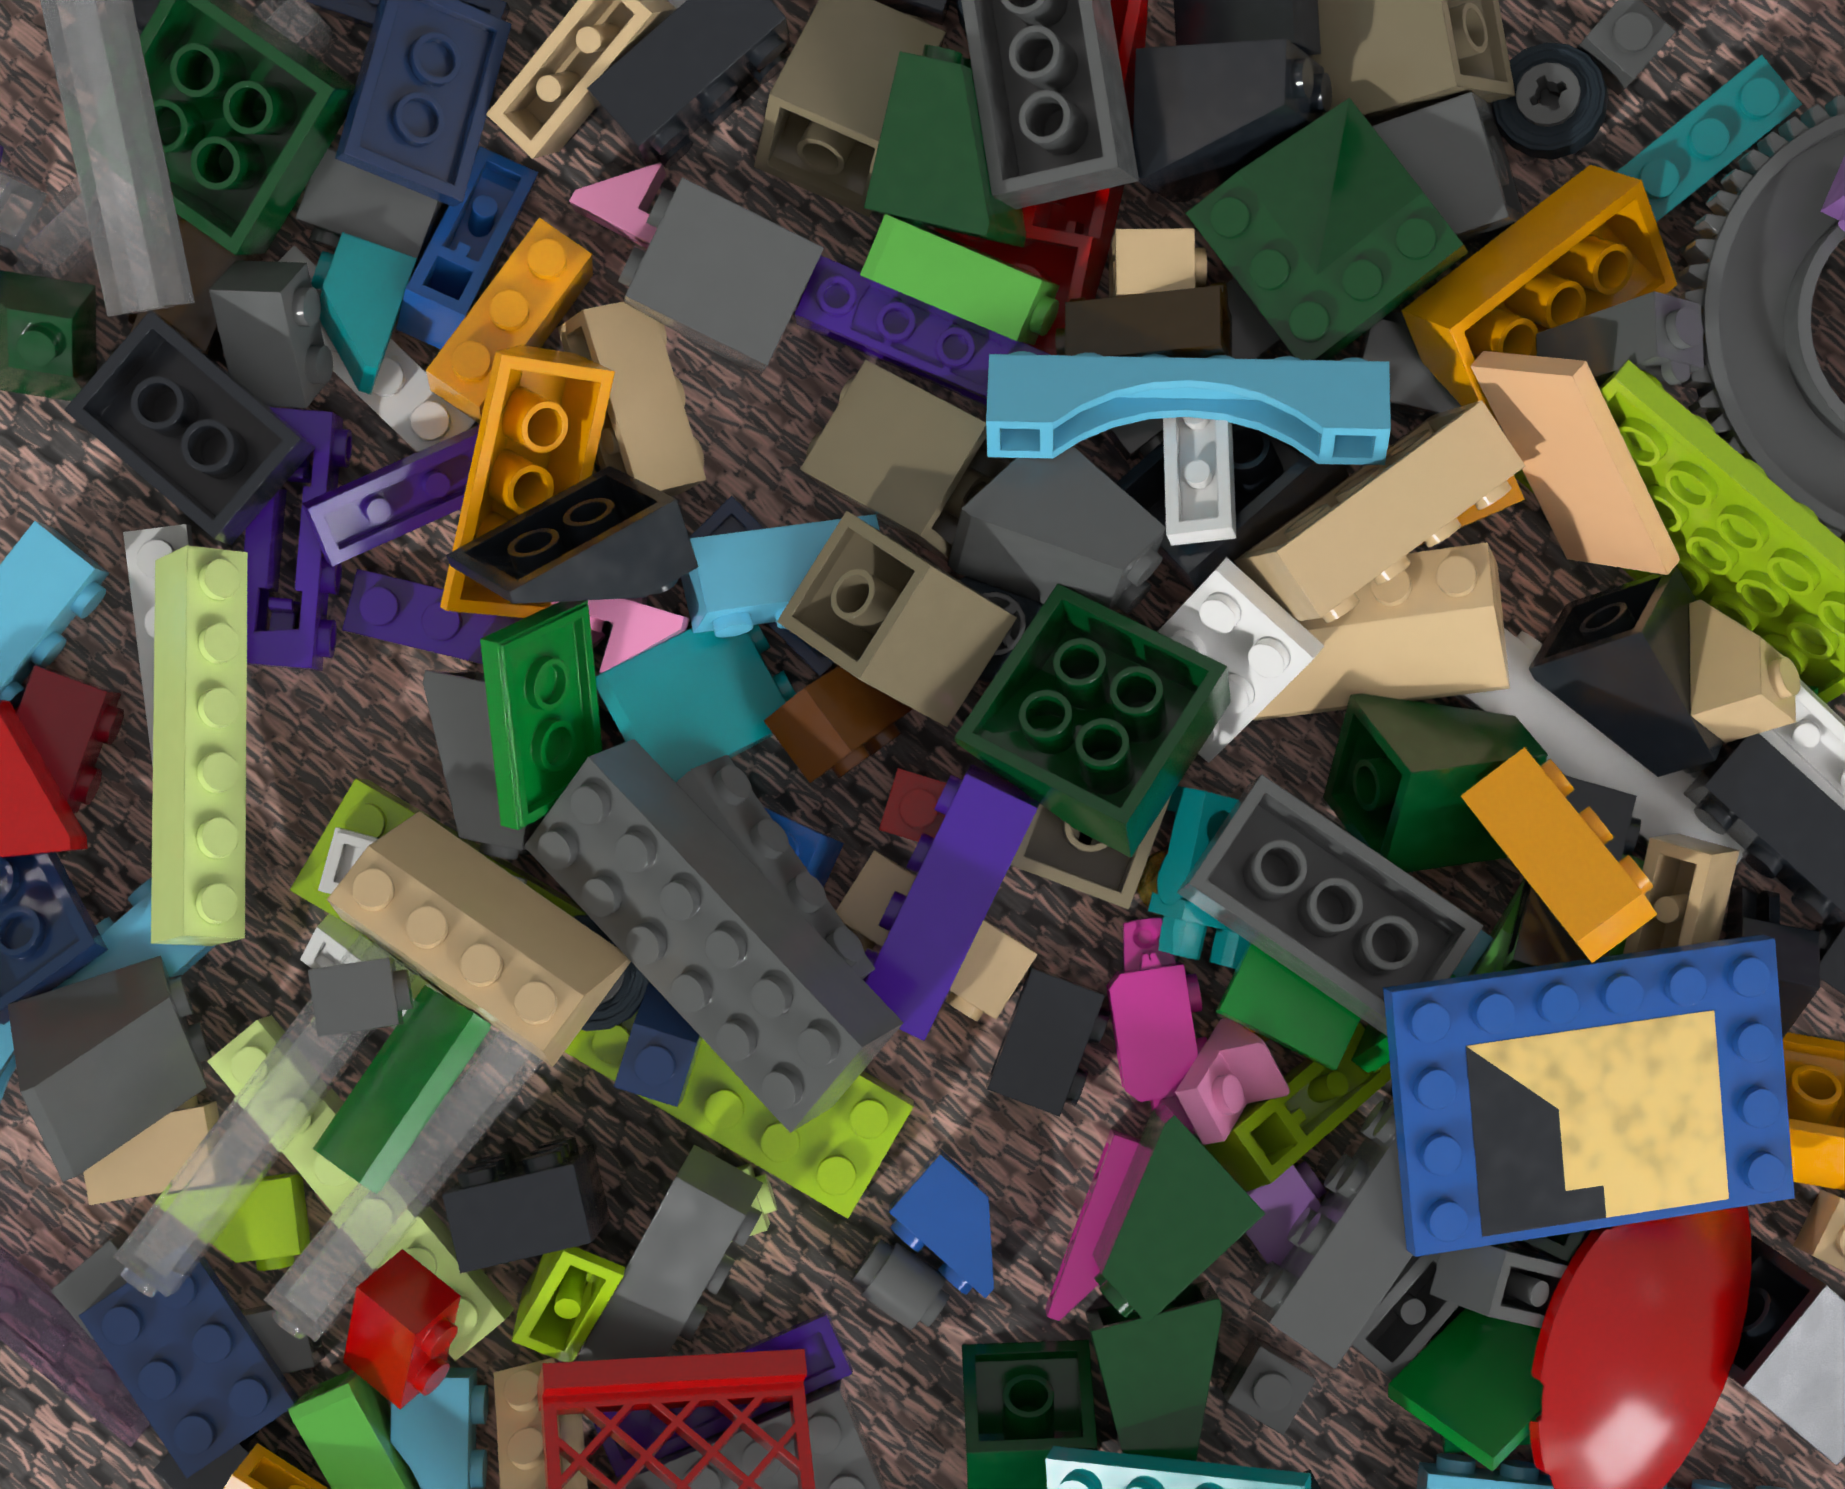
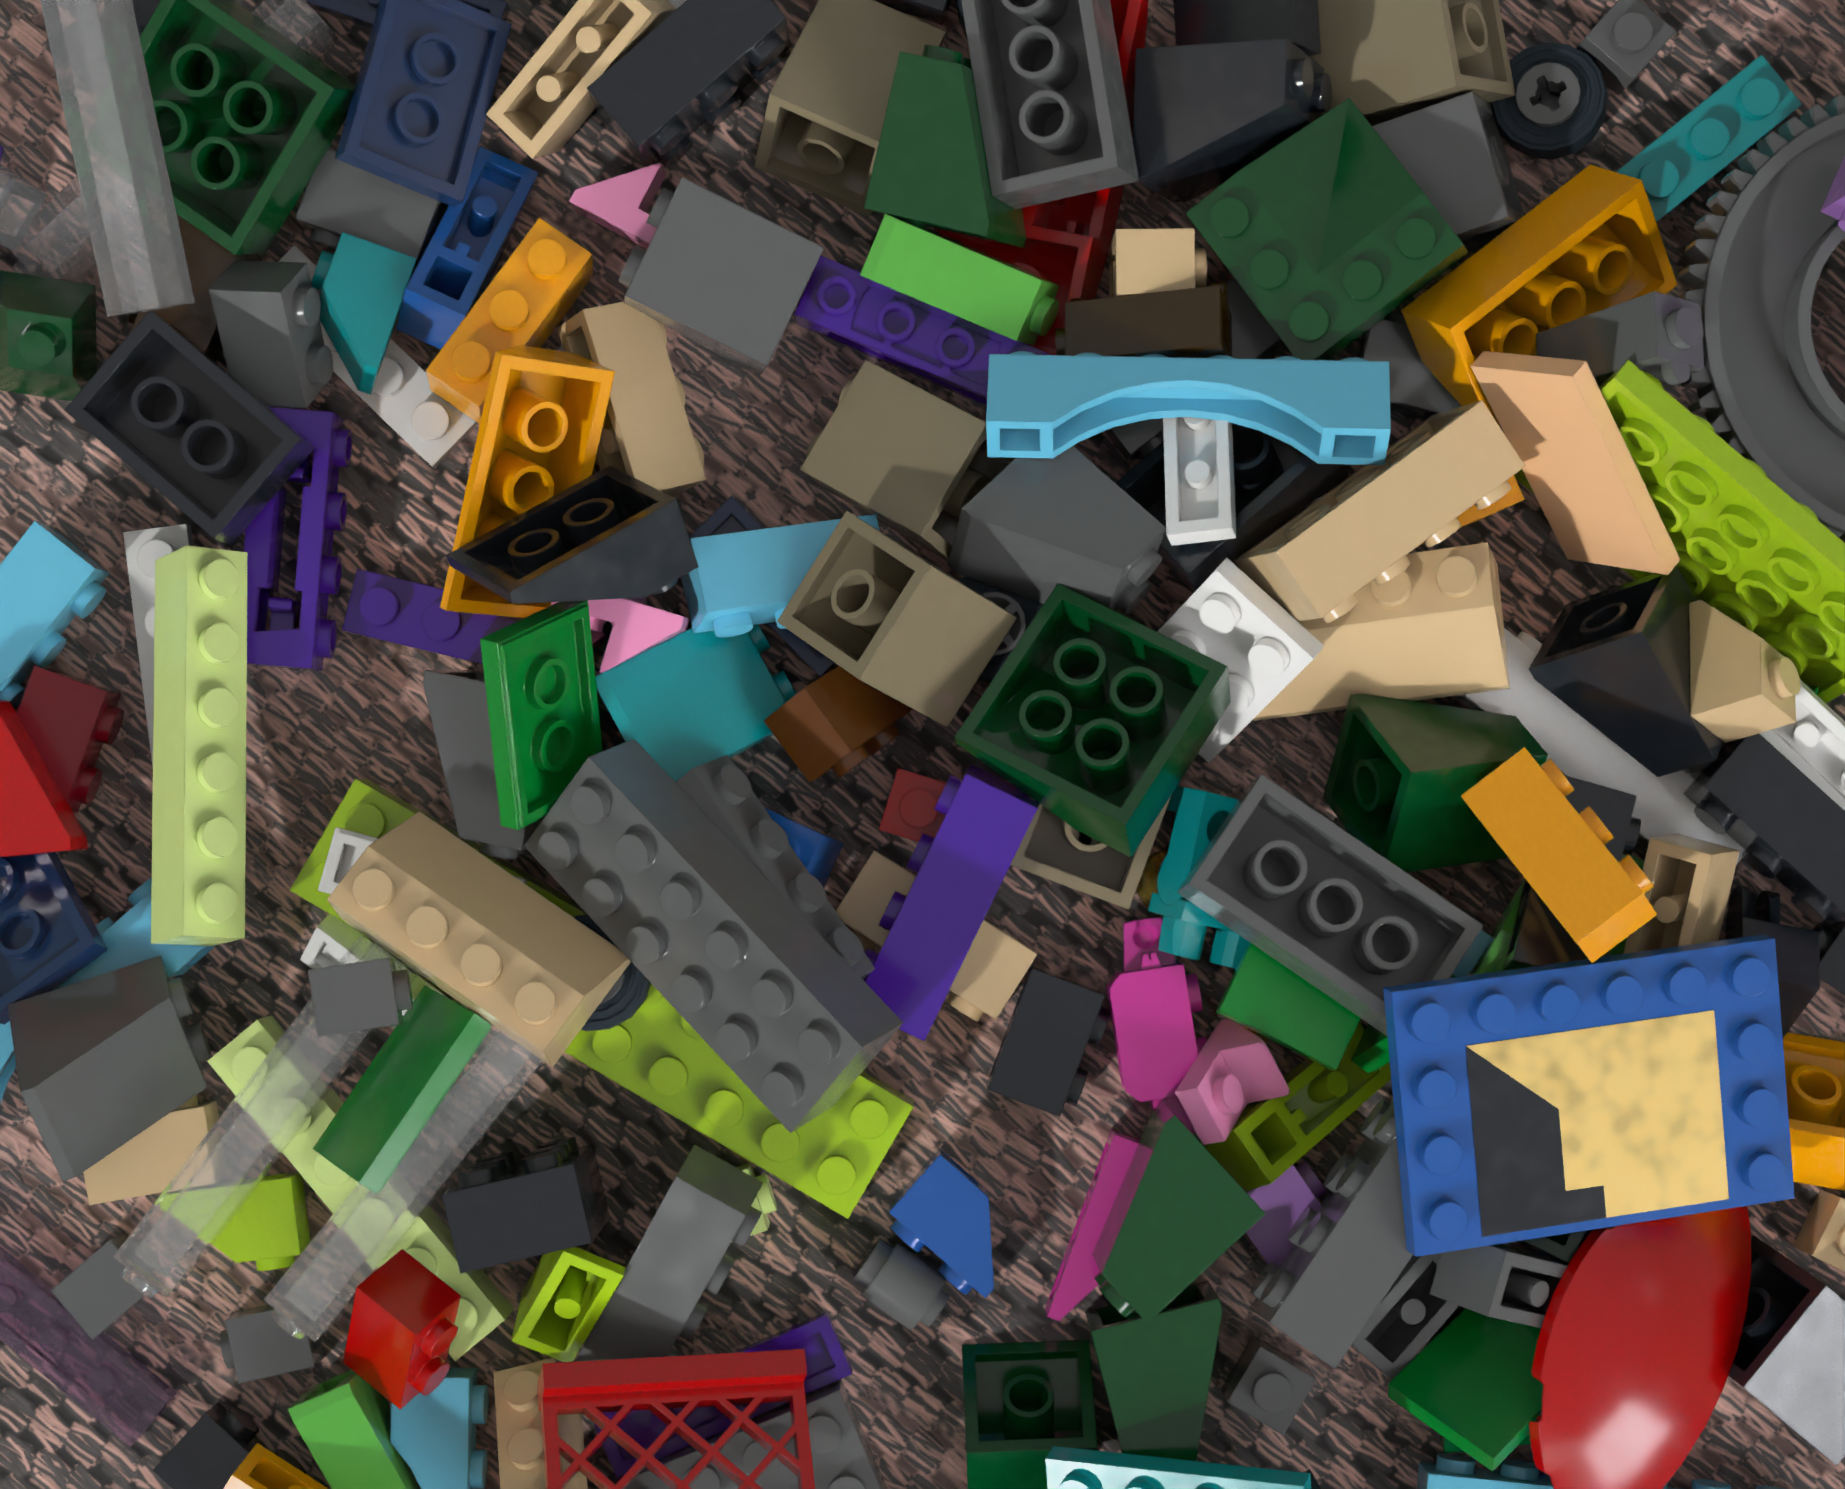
(191, 1365): dark blue plate -> none
(392, 499): dark purple plate -> none
(658, 1052): dark blue slope -> none

